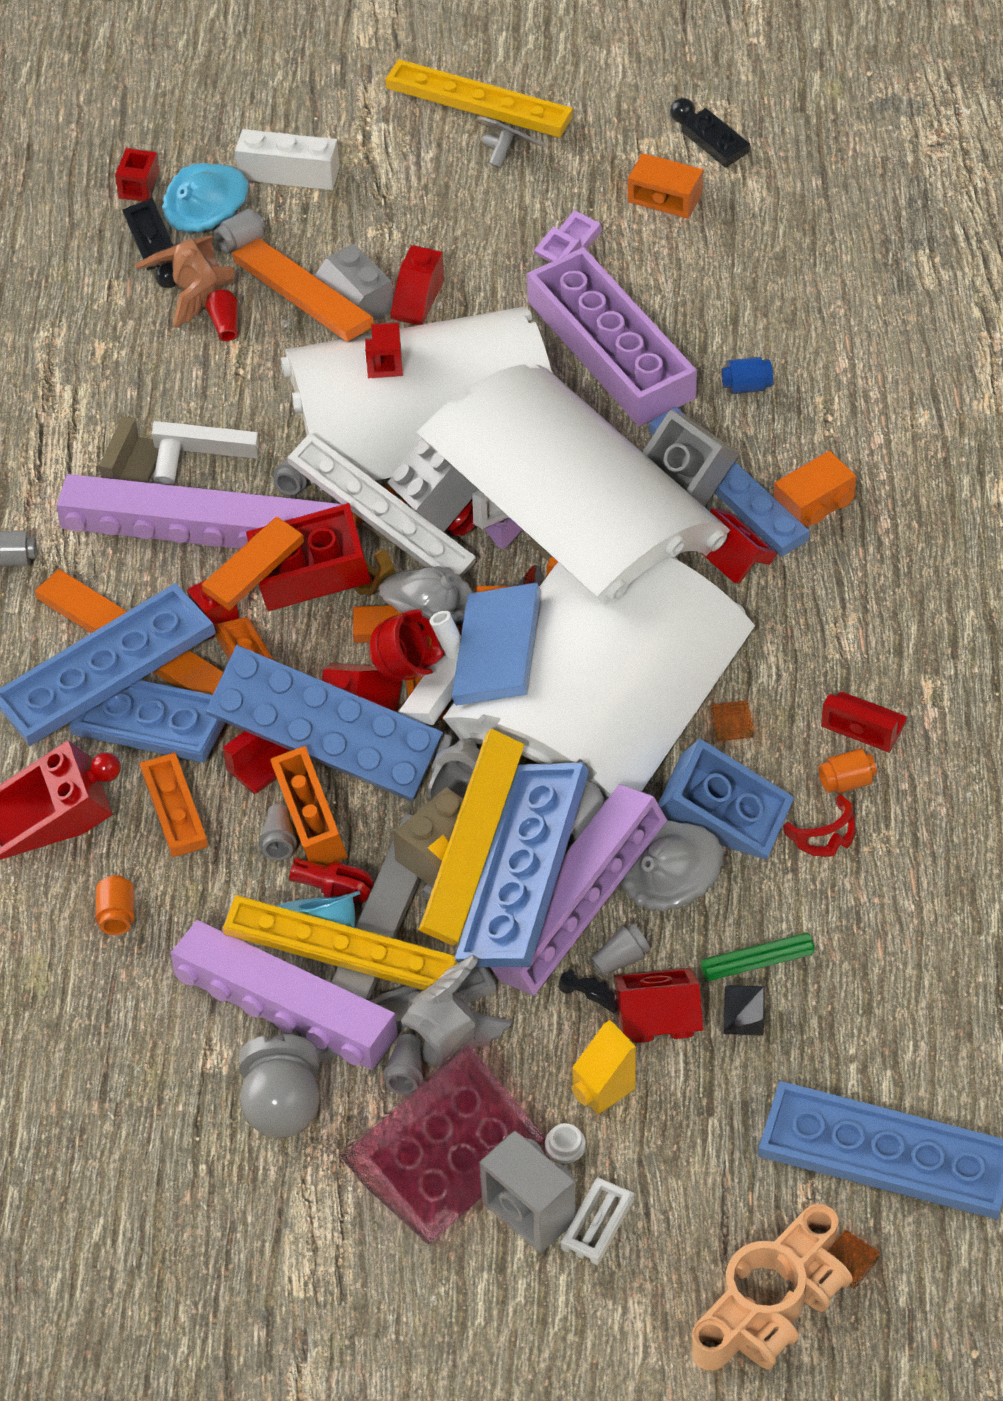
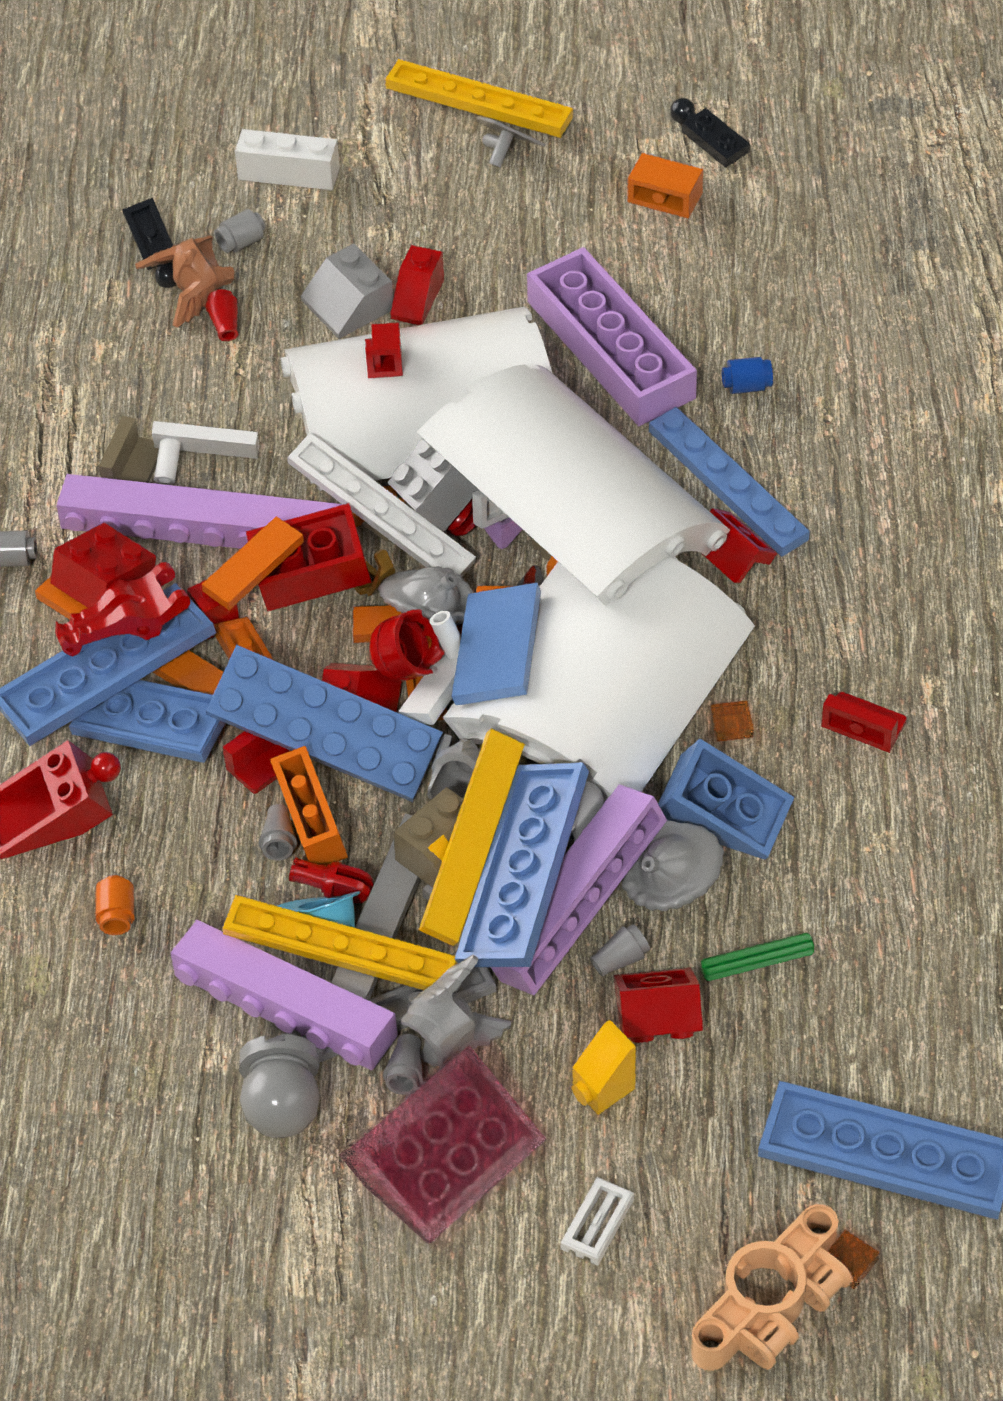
(96, 559): none -> red brick
(125, 608): none -> red animal
(136, 174): red brick -> none
(173, 805): orange plate -> none
(204, 196): medium azure piece -> none
(288, 479): light grey cone -> none
(303, 289): orange tile -> none
(528, 1190): light grey brick -> none
(565, 1143): white plate -> none
(574, 234): lavender slope -> none
(593, 989): black piece -> none
(690, 455): light grey brick -> none
(744, 1010): black slope -> none
(801, 836): red helmet -> none
(816, 489): orange brick -> none
(847, 771): orange brick -> none

